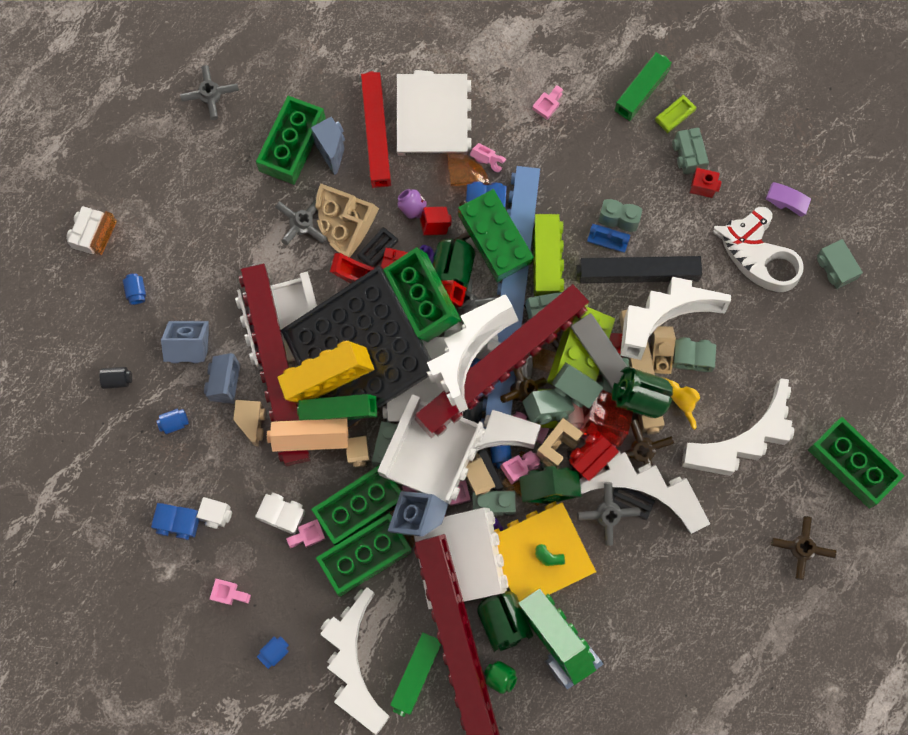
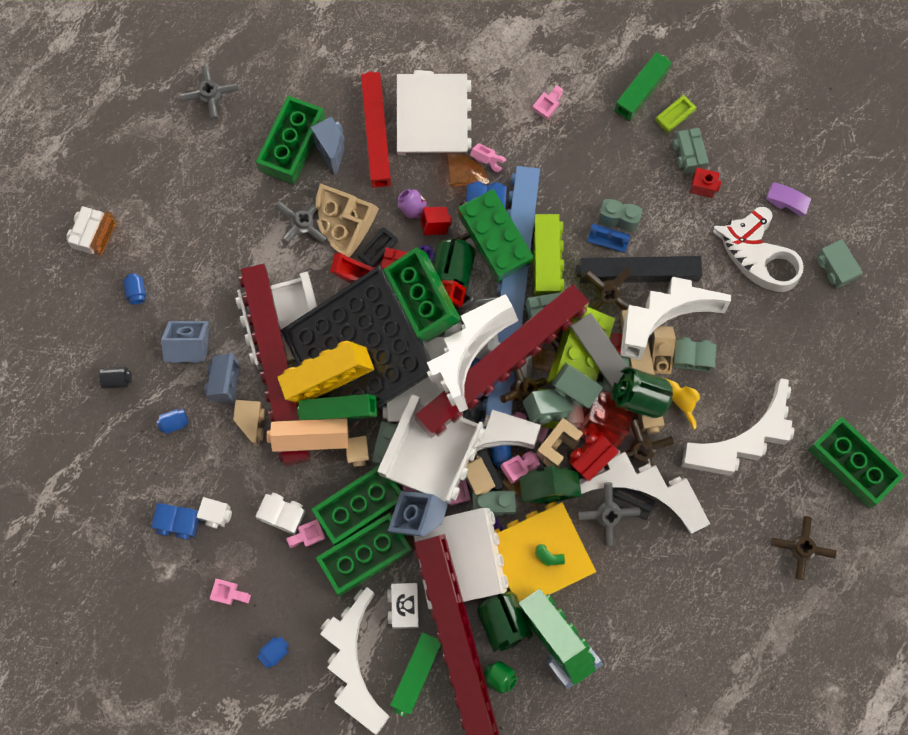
(404, 606): none -> white brick
(608, 285): none -> dark brown bar

